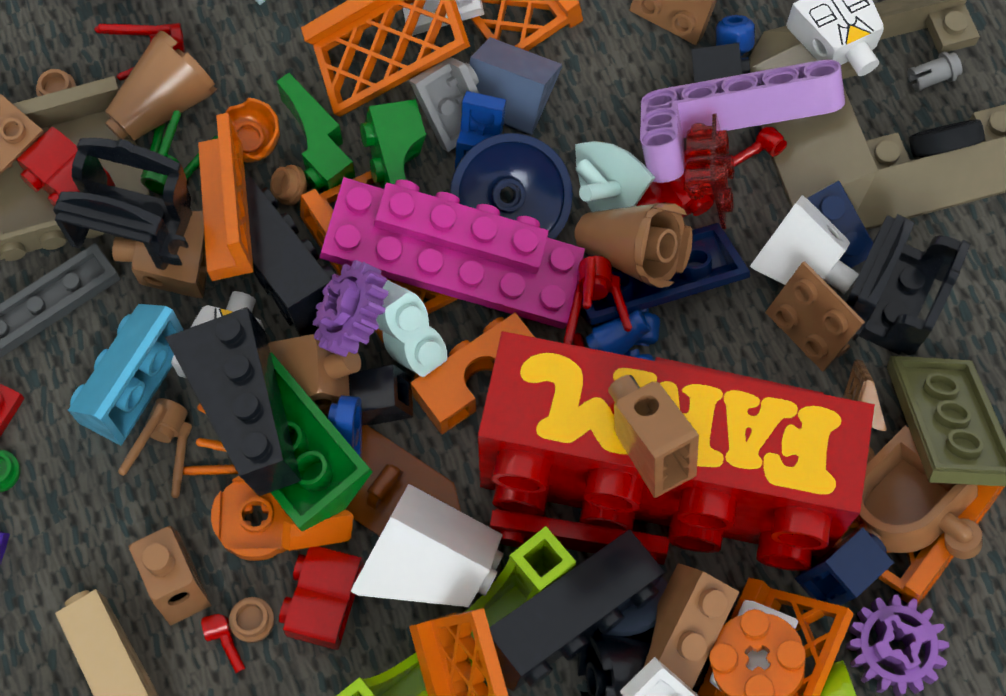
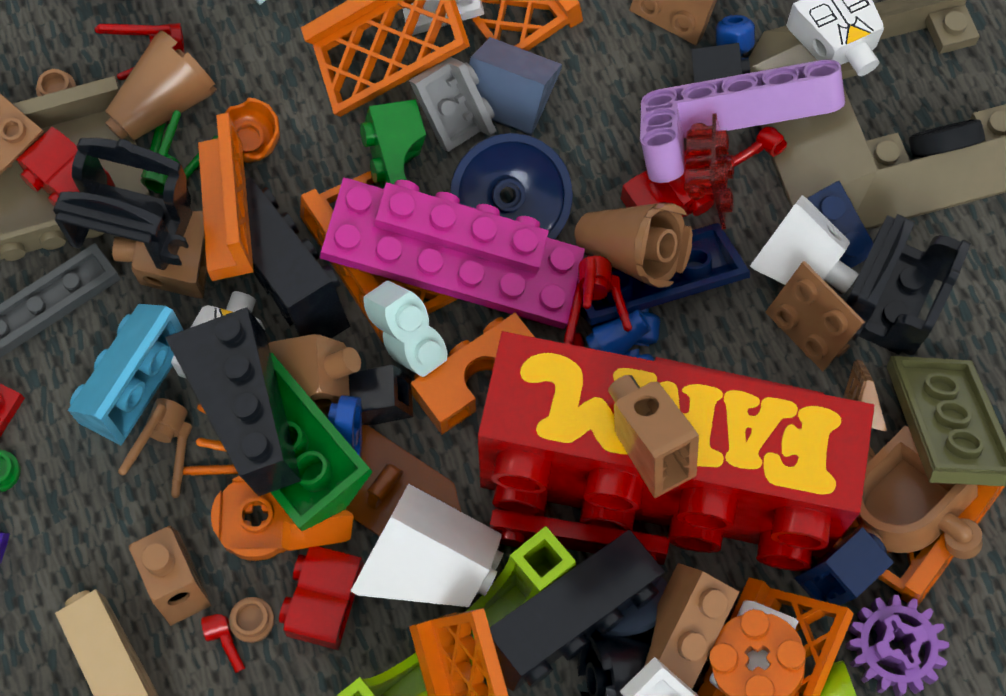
(288, 184): medium nougat plate -> none
(323, 159): green slope -> none
(350, 308): medium lavender gear -> none
(480, 119): blue slope -> none
(610, 176): light aqua shield -> none
(943, 68): light grey pin -> none

